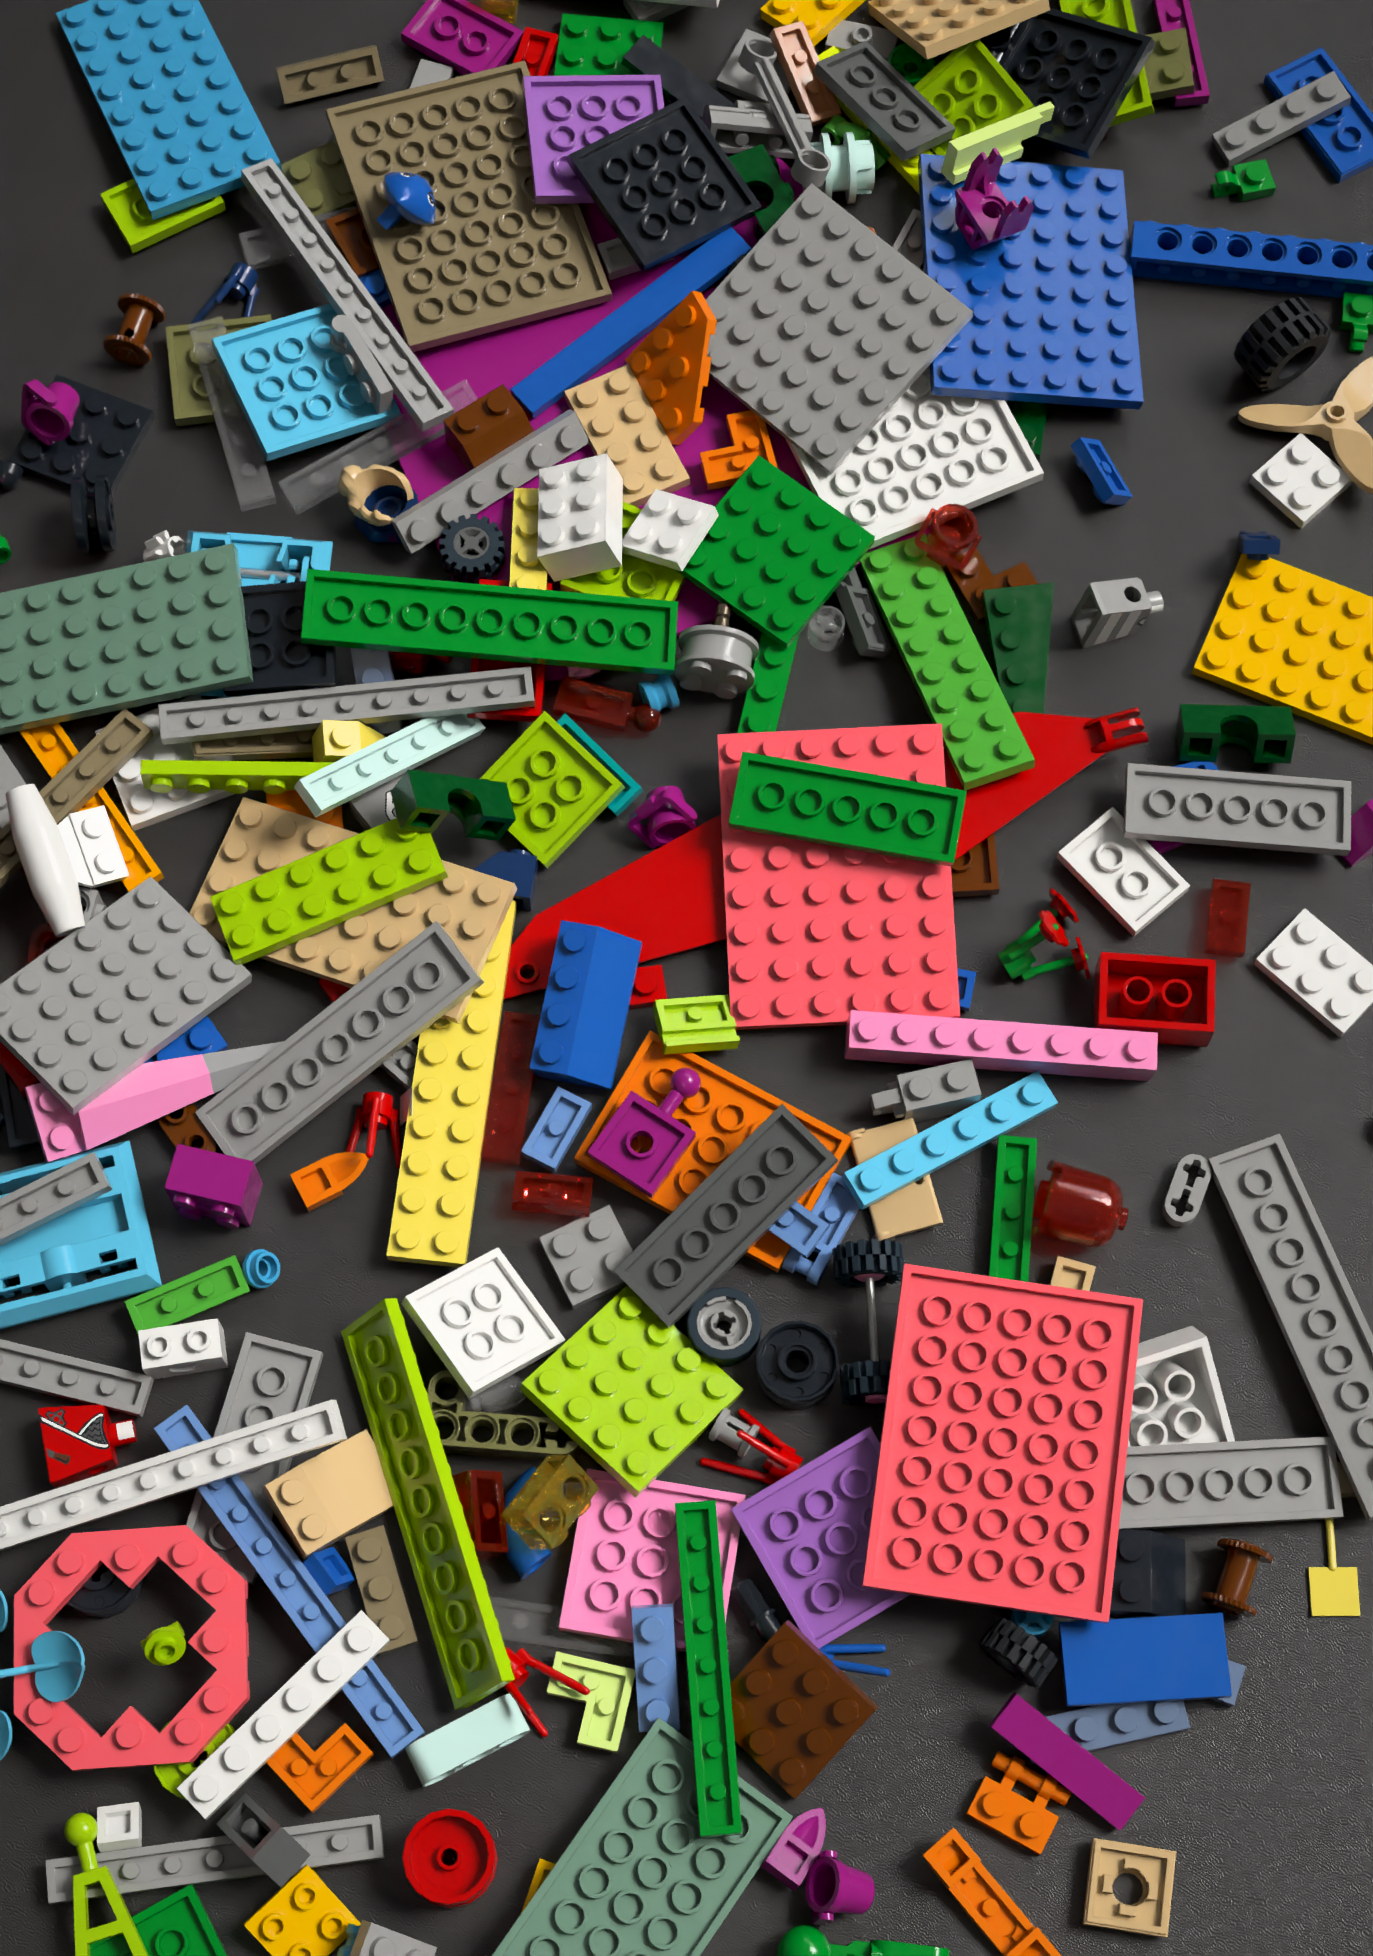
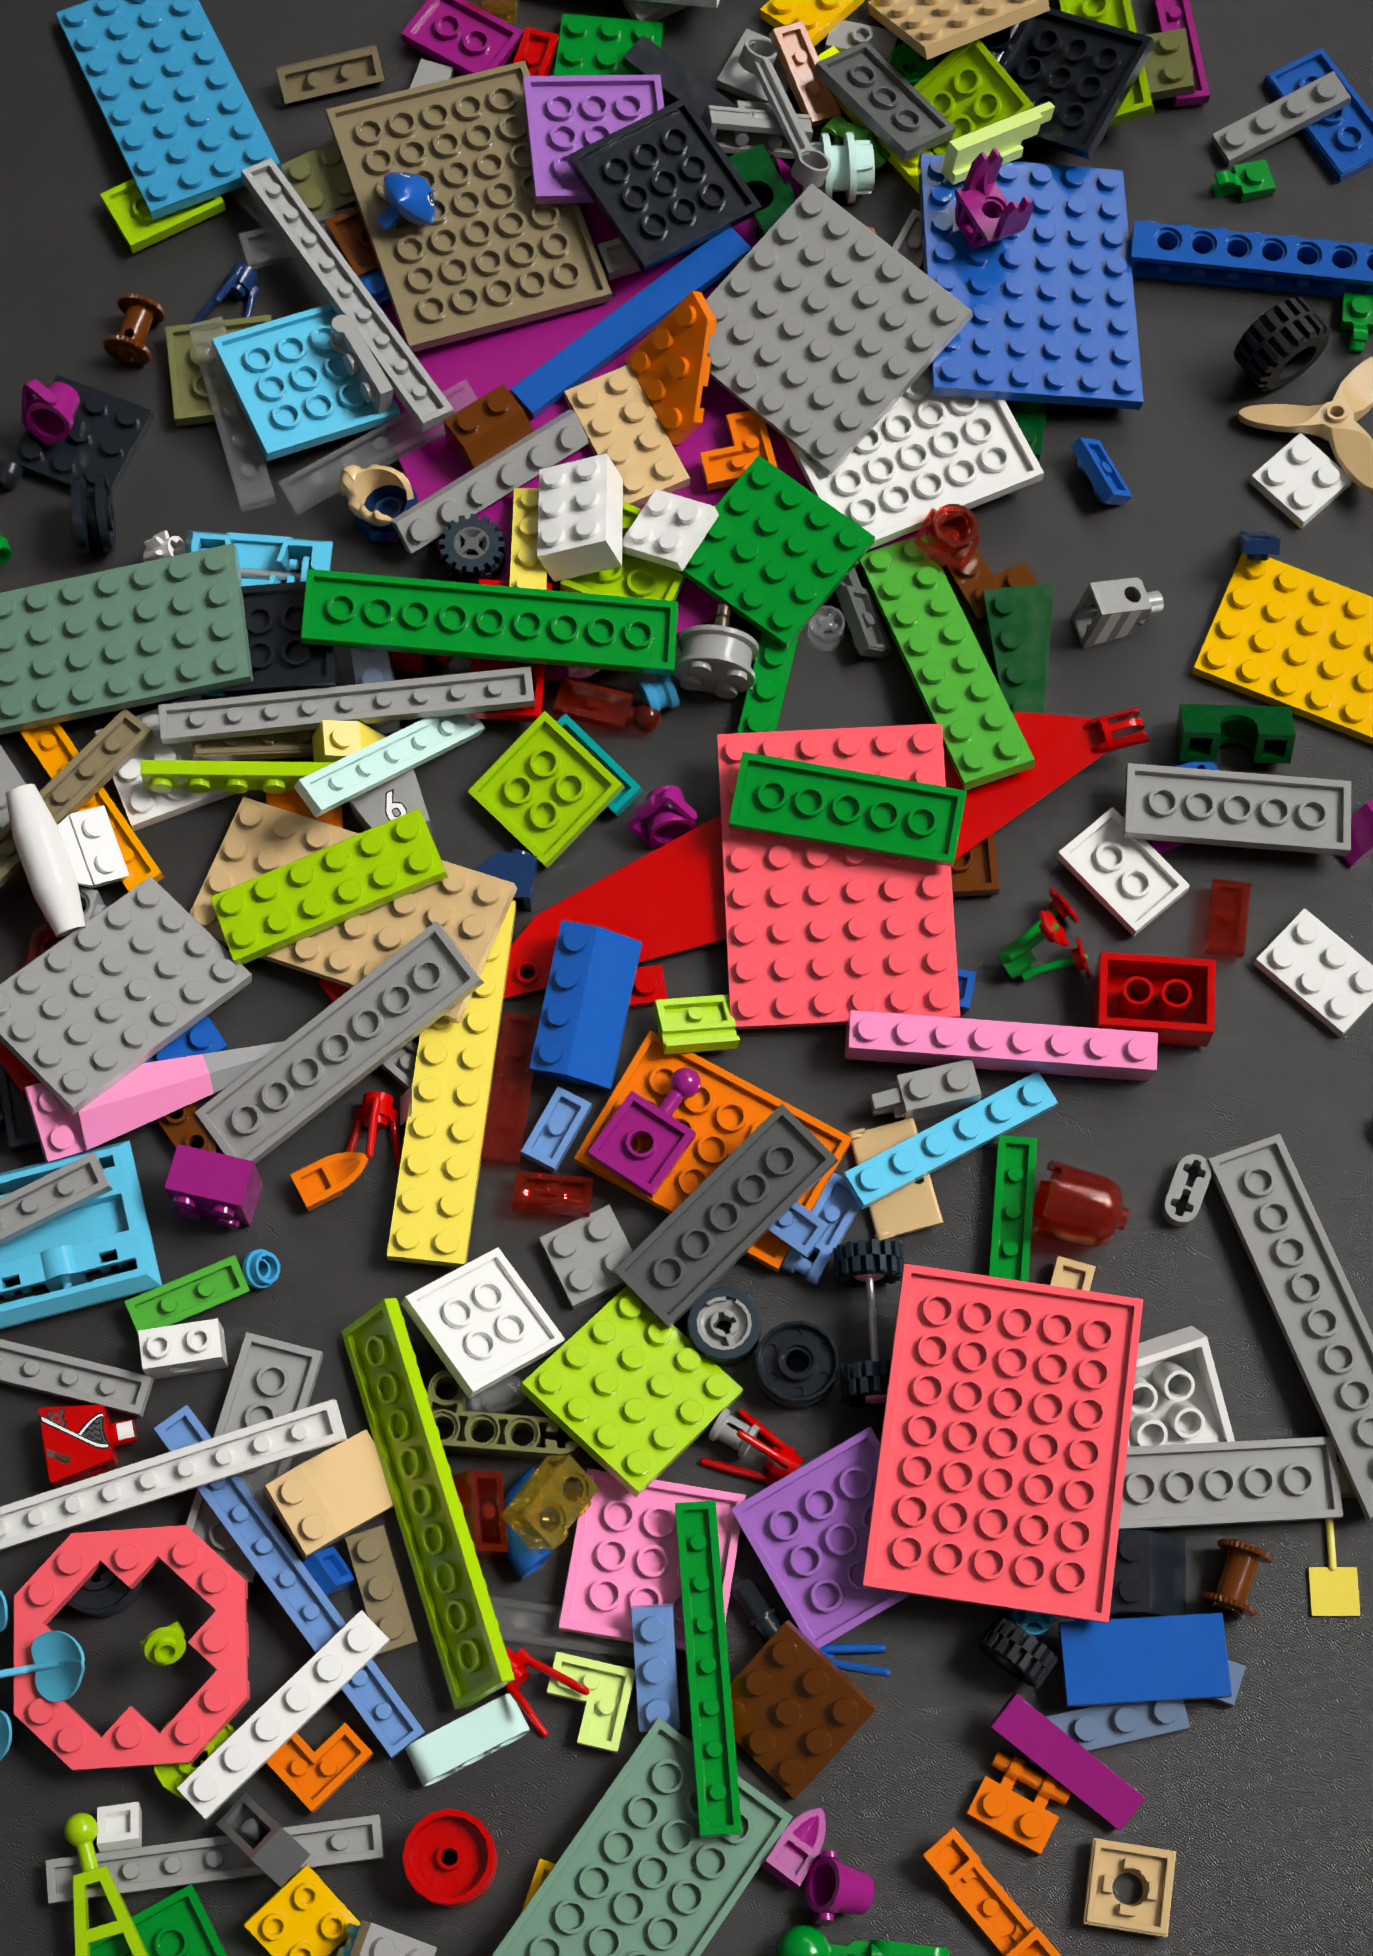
(427, 798): dark green arch -> none

